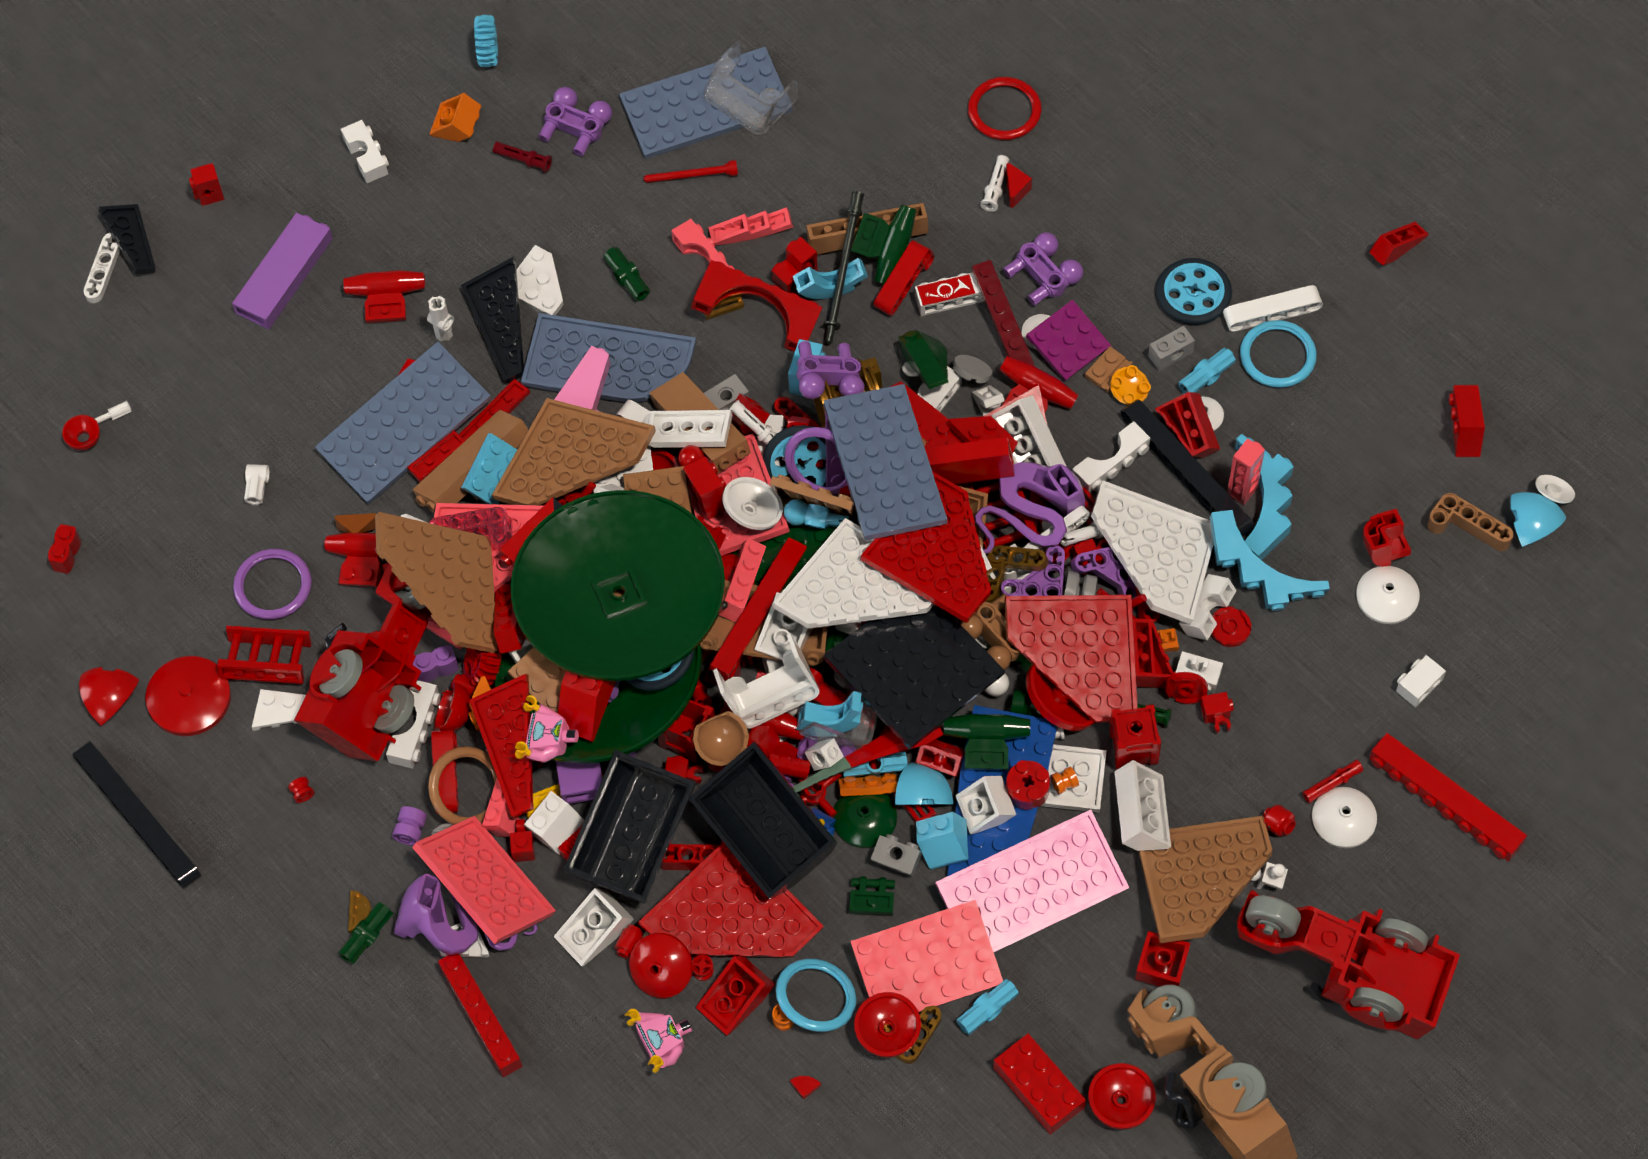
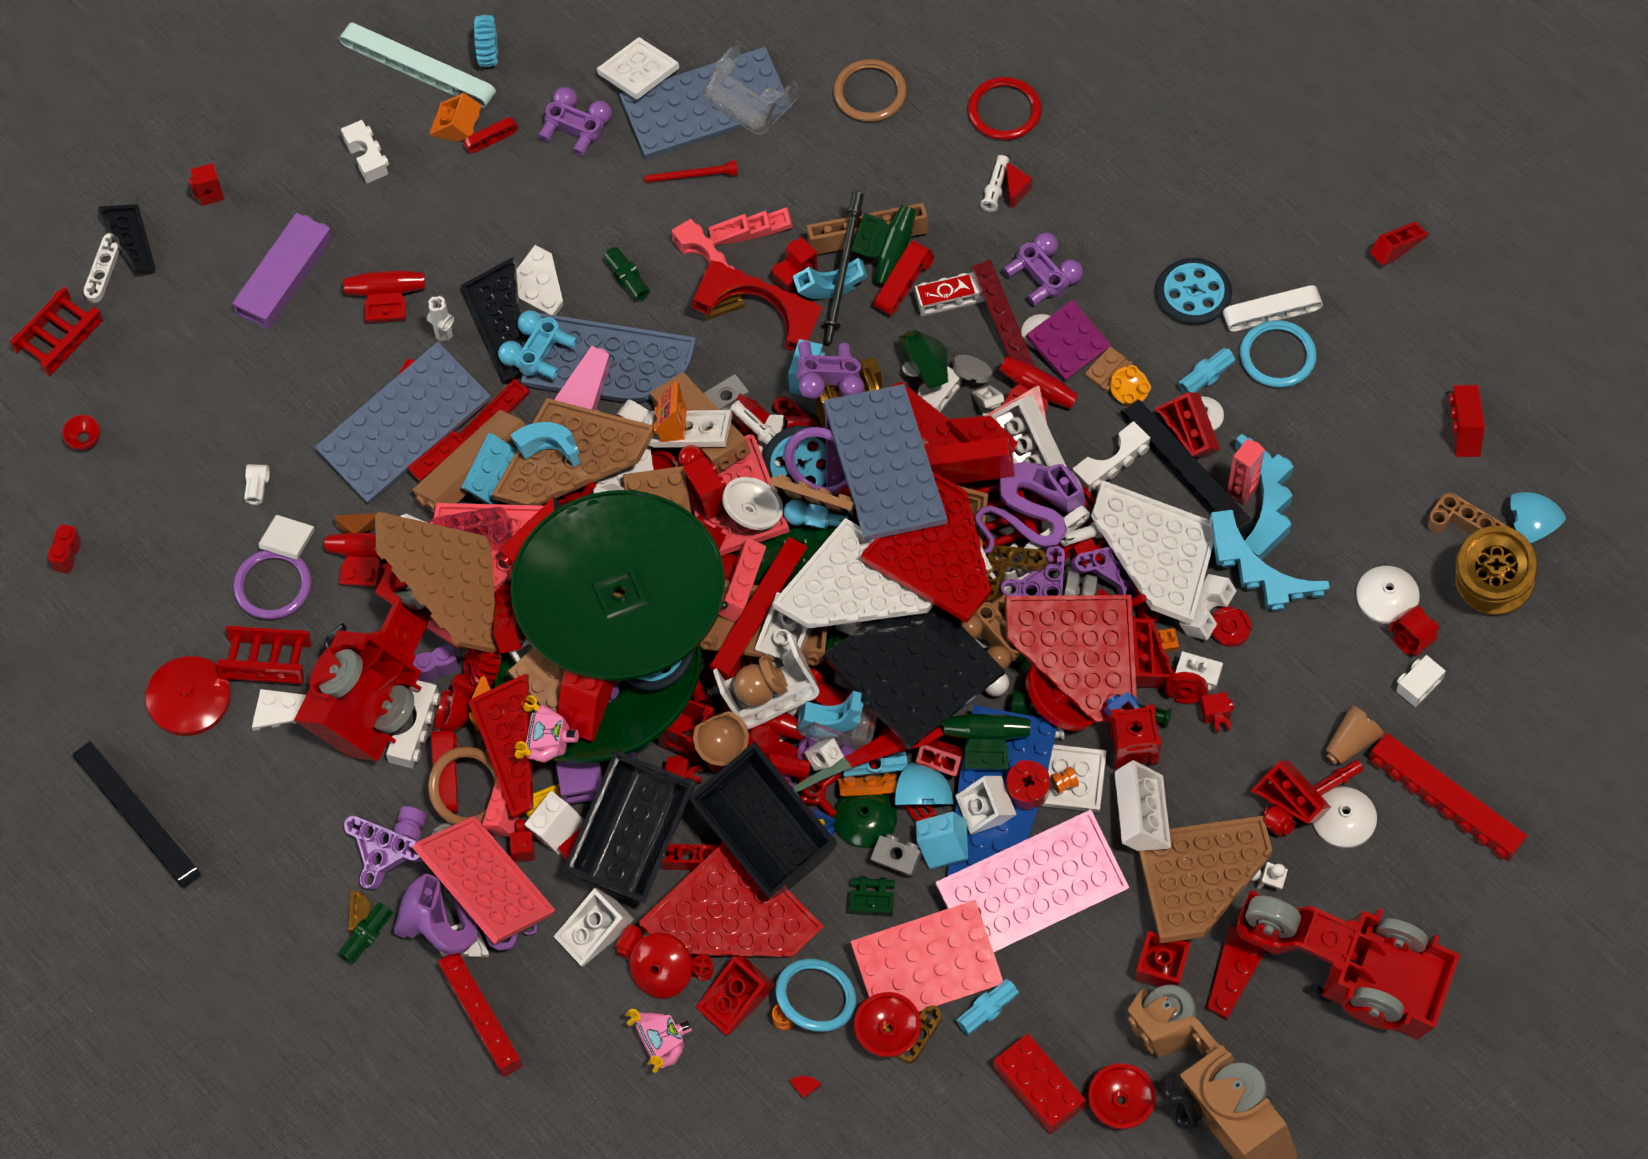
(65, 347): none -> red fence
(105, 691): red brick -> none
(115, 412): white axle -> none
(286, 537): none -> white tile
(301, 789): red wheel -> none
(374, 845): none -> medium lavender beam
(416, 64): none -> light aqua beam
(491, 135): none -> red beam
(531, 158): dark red pin -> none
(537, 345): none -> medium azure piece
(543, 436): none -> medium azure arch
(638, 68): none -> white plate
(671, 415): none -> orange slope
(757, 683): none -> medium nougat tile
(875, 116): none -> medium nougat wedge
(1117, 702): none -> blue bracket
(1171, 348): light grey brick -> none
(1234, 972): none -> red wing
(1292, 792): none -> red wedge
(1352, 736): none -> medium nougat cone
(1385, 538): red brick -> none
(1414, 631): none -> red brick
(1496, 546): none -> pearl gold wheel
(1555, 489): white dish -> none

